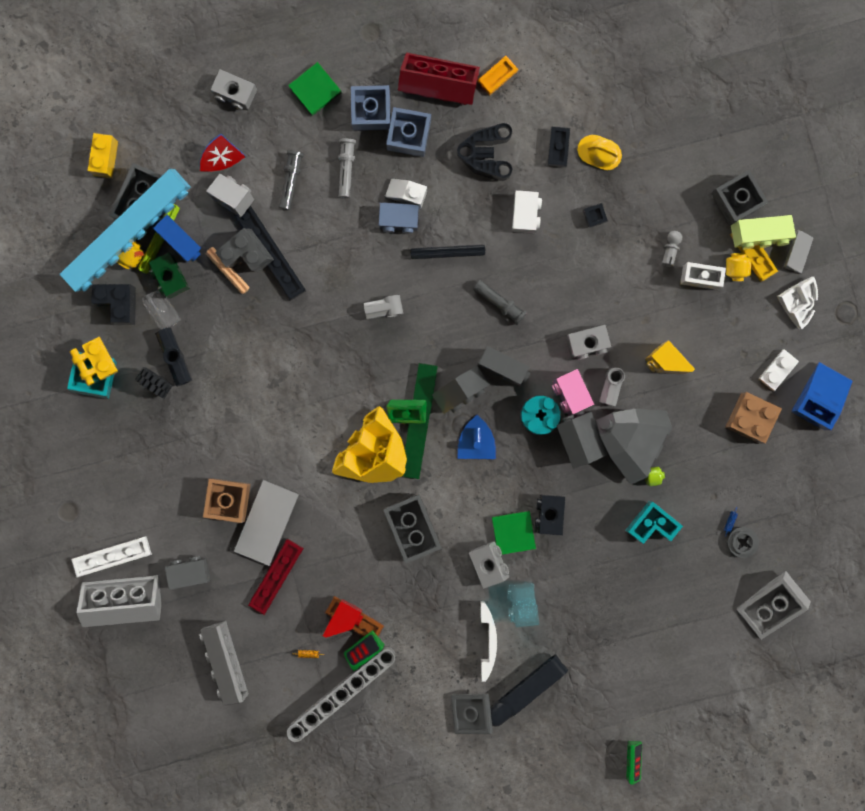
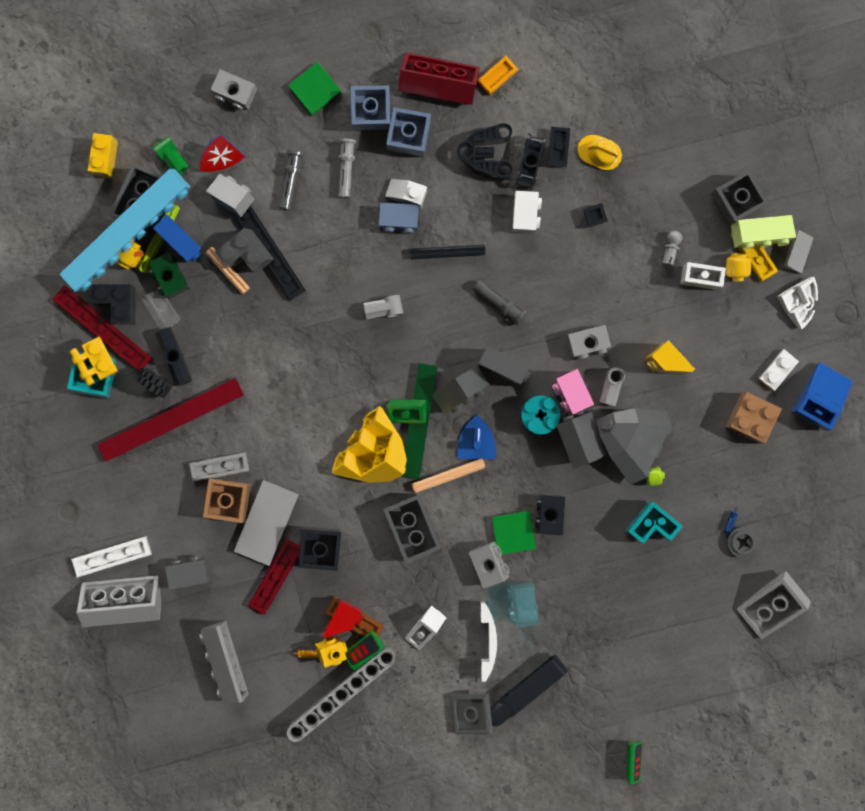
(102, 328): none -> dark red tile
(169, 153): none -> green piece
(171, 420): none -> dark red tile
(219, 467): none -> light grey tile
(319, 548): none -> black brick
(331, 651): none -> yellow brick
(425, 628): none -> white slope
(448, 475): none -> light nougat axle
(528, 173): none -> black piece

